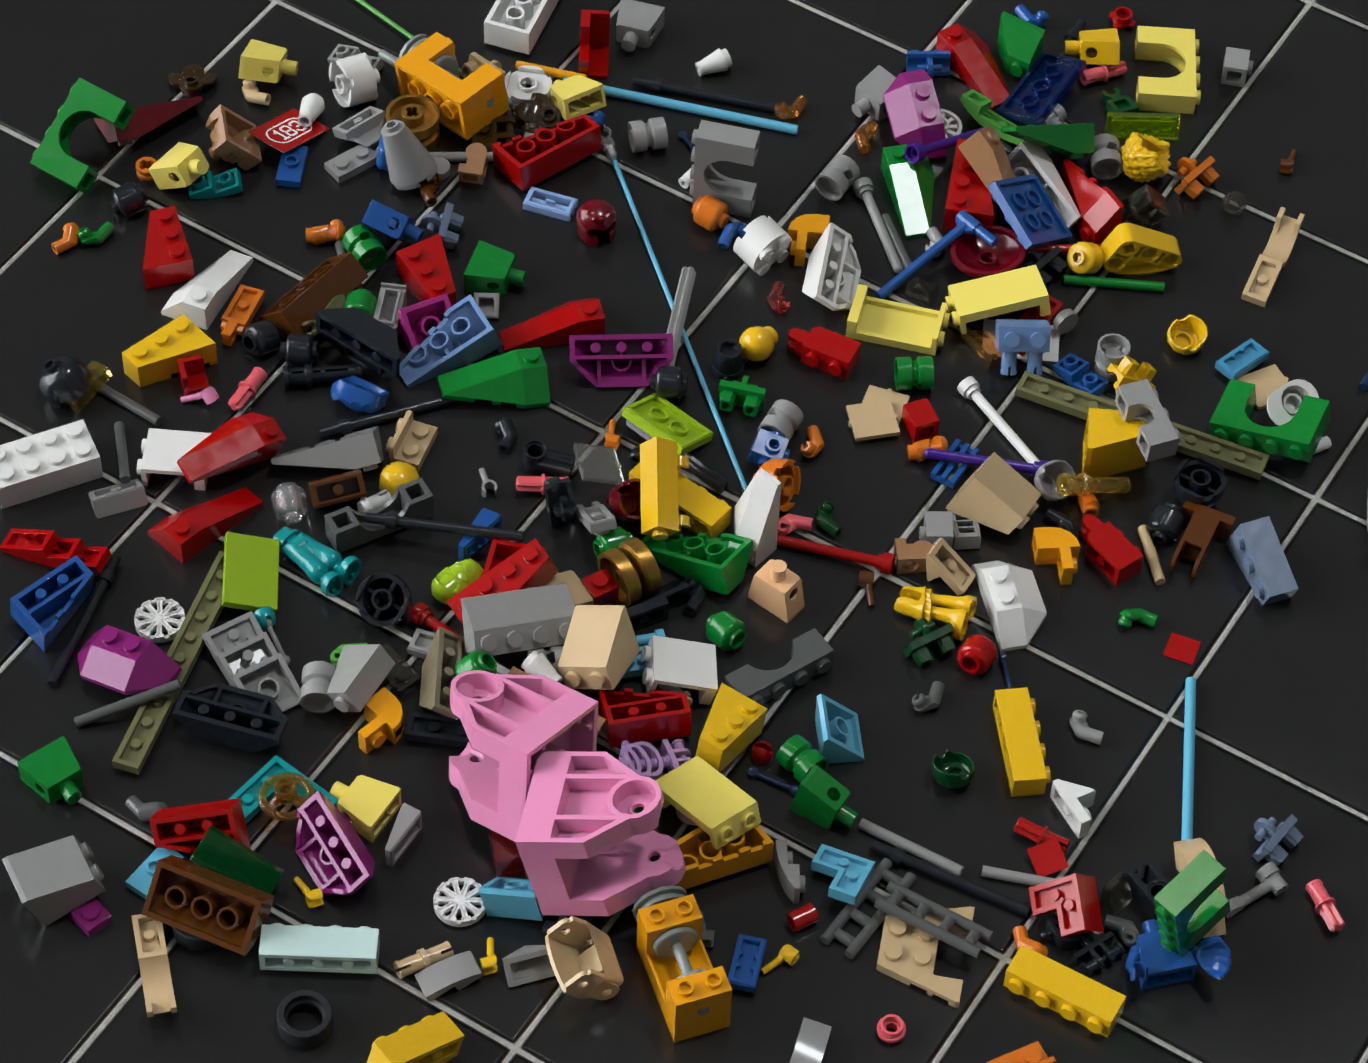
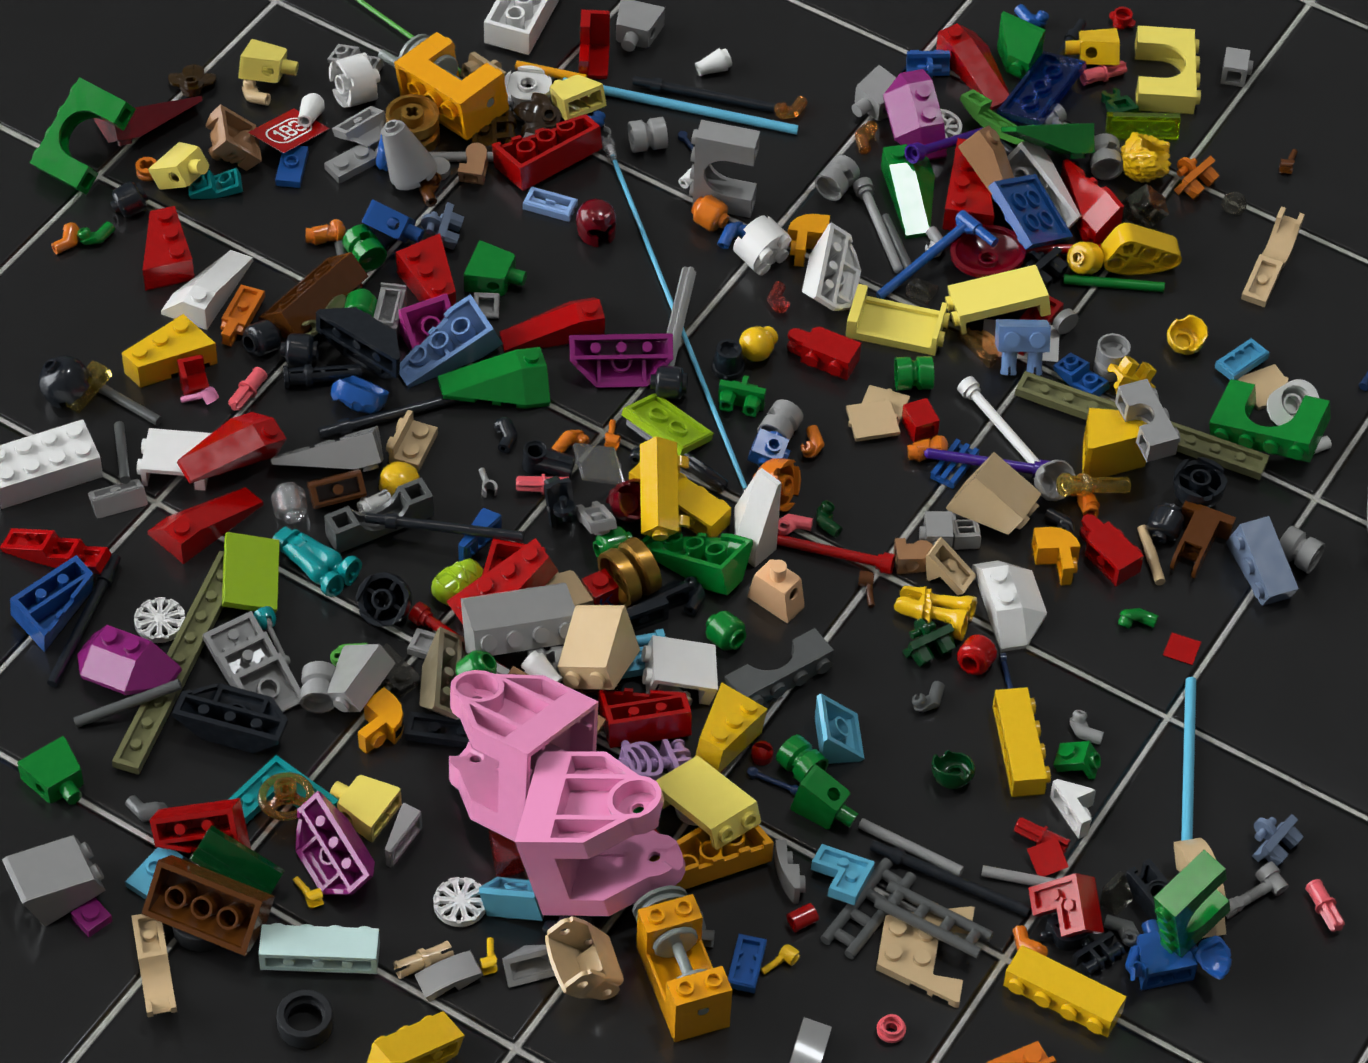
(568, 438): none -> orange arm
(1078, 756): none -> green bracket
(1303, 551): none -> light grey wheel

